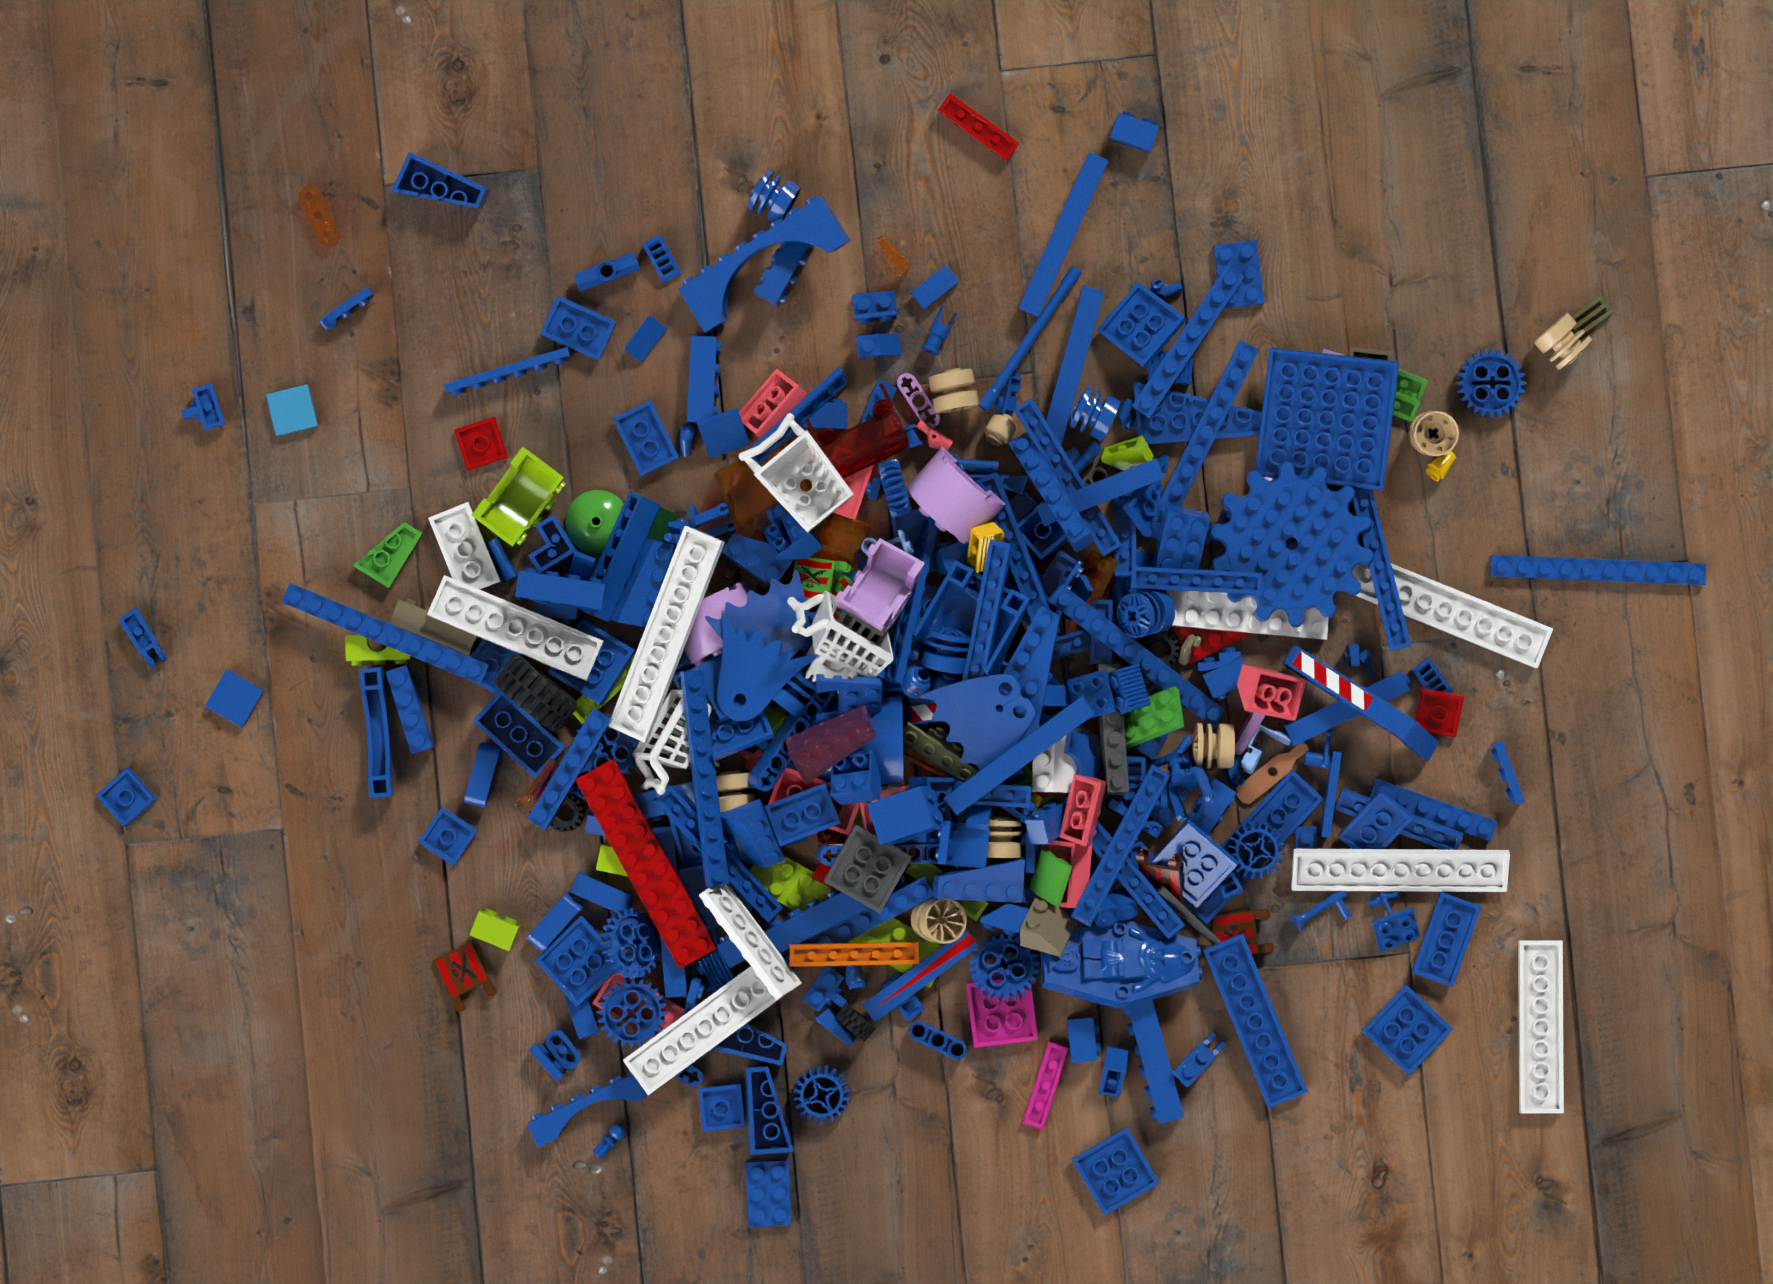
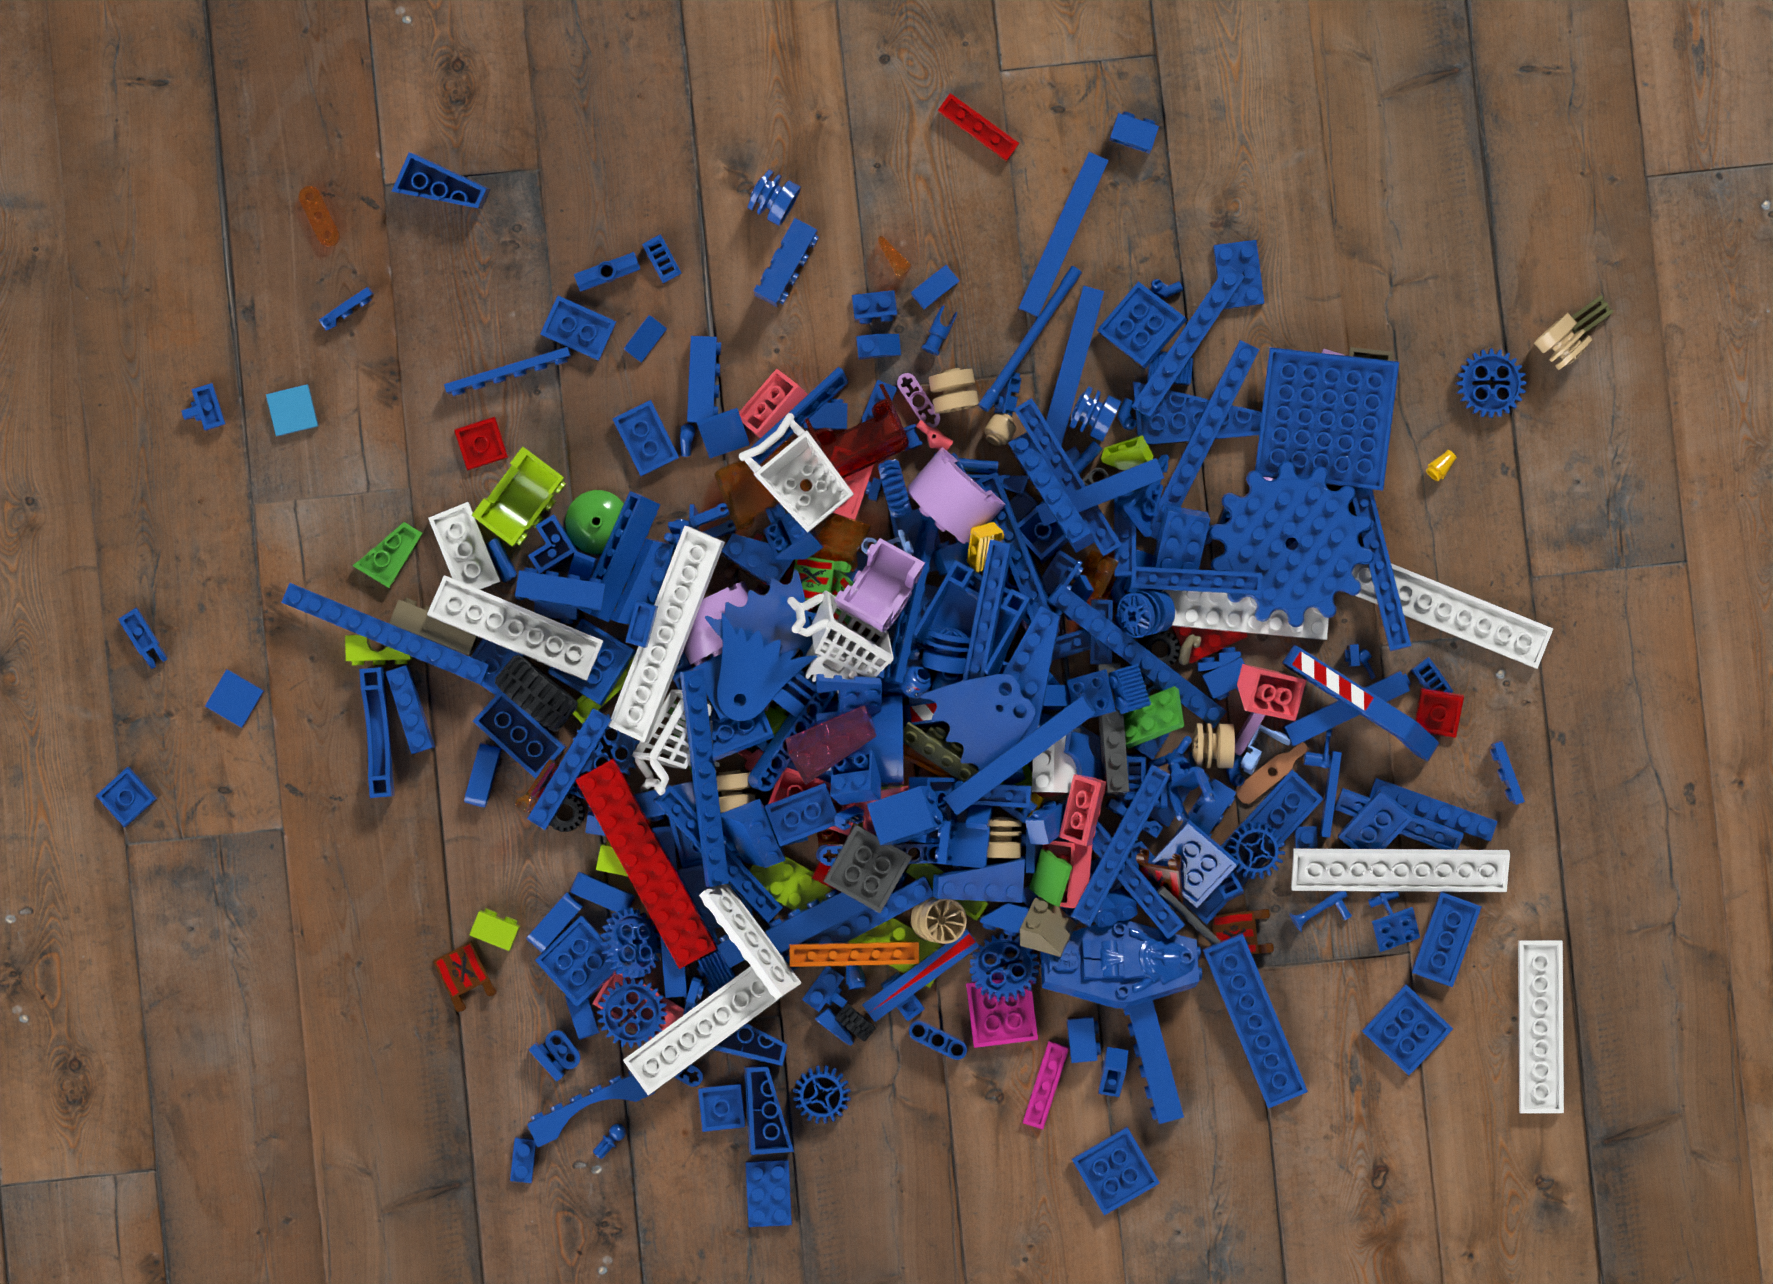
(448, 836): blue plate -> none
(523, 1160): none -> blue plate
(641, 624): none -> blue tile
(660, 524): dark green tile -> none
(709, 292): blue arch -> none
(852, 814): none -> blue piece
(1197, 1061): blue hinge -> none
(1408, 395): bright green slope -> none
(1446, 433): tan wheel -> none
(1598, 570): blue plate -> none

